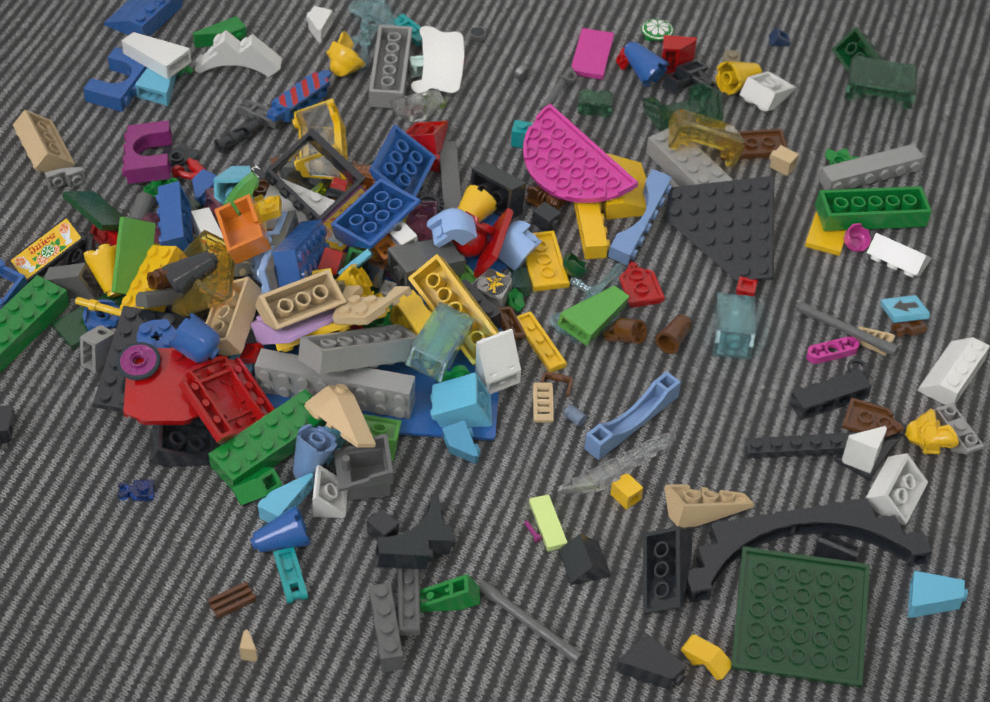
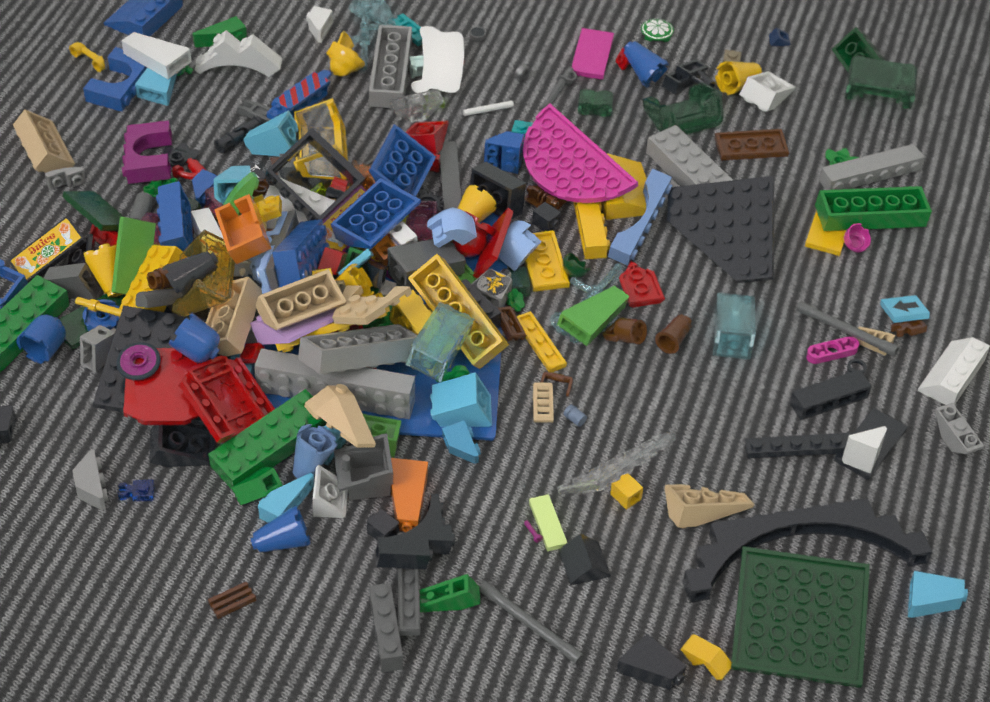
(42, 338): none -> blue cylinder
(78, 49): none -> yellow bar
(89, 481): none -> light grey slope
(156, 327): blue plate -> none
(247, 647): tan slope -> none
(273, 137): none -> medium azure slope
(290, 574): teal plate -> none
(408, 491): none -> orange slope
(487, 108): none -> white bar
(498, 361): white slope -> none
(505, 151): none -> blue slope
(610, 434): medium blue arch -> none
(665, 568): black slope -> none
(677, 50): red slope -> none
(689, 126): clear yellow windscreen -> none
(746, 286): red plate -> none
(783, 160): tan brick -> none
(838, 549): black slope -> none
(866, 416): reddish brown tile -> none
(897, 488): white slope -> none
(898, 255): white slope -> none
(929, 434): yellow head -> none

